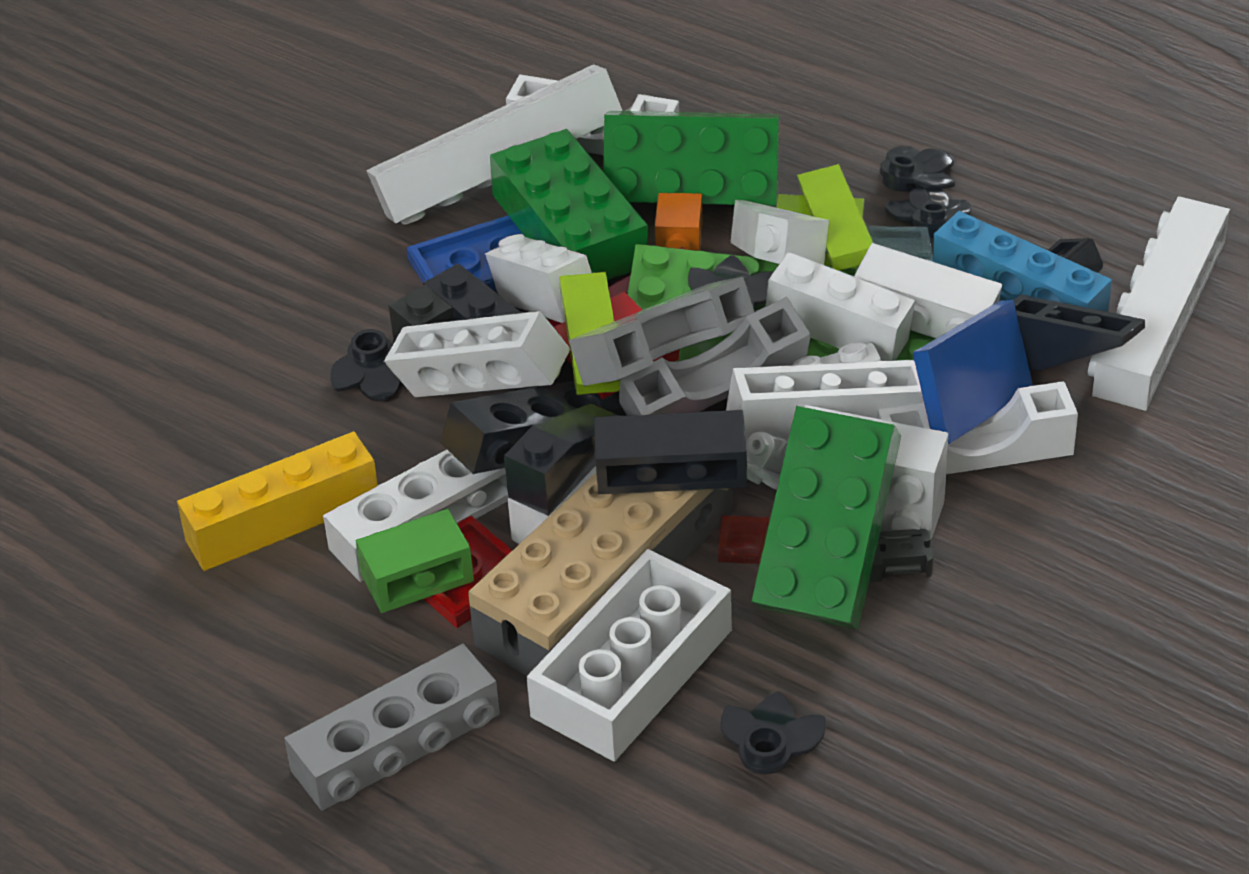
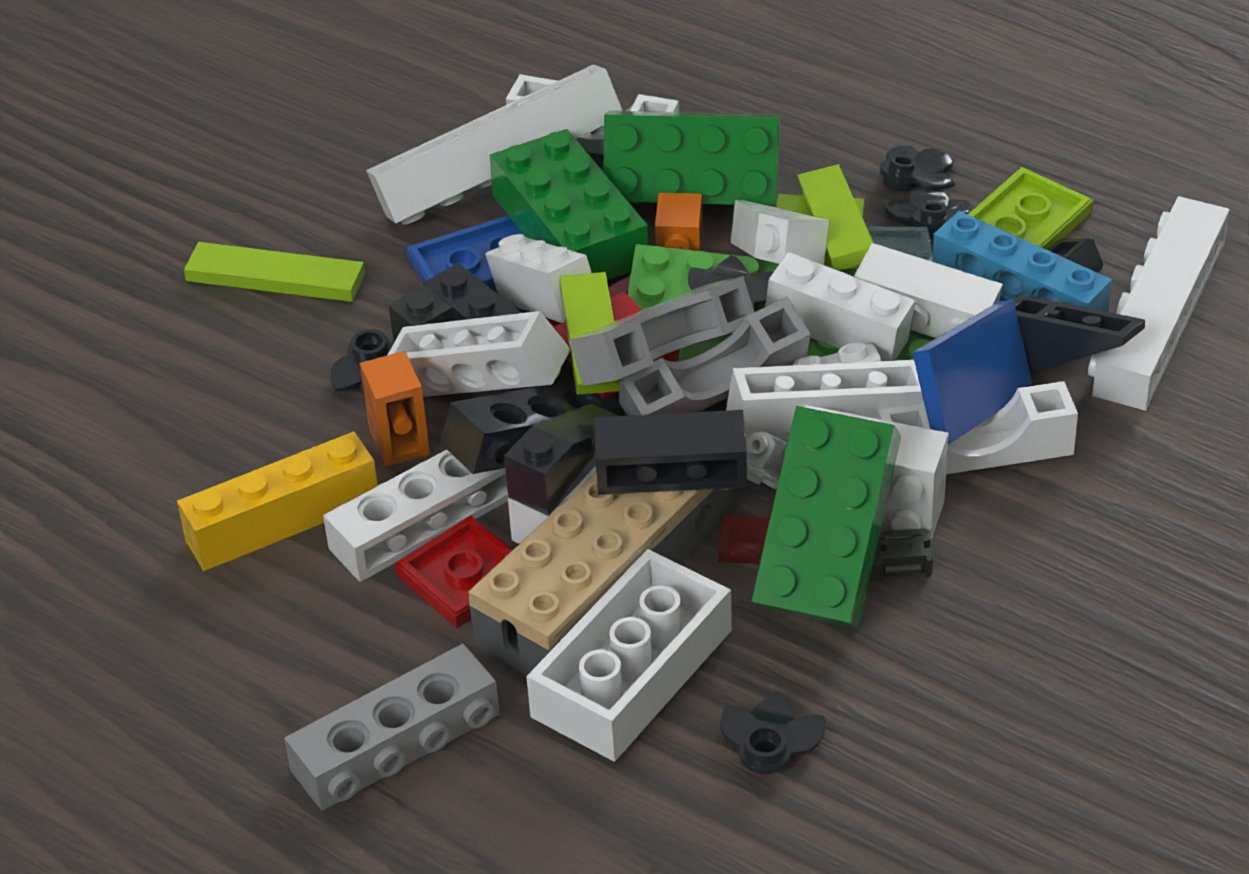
(275, 271): none -> lime tile
(395, 408): none -> orange brick
(414, 560): bright green brick -> none
(1034, 208): none -> lime tile

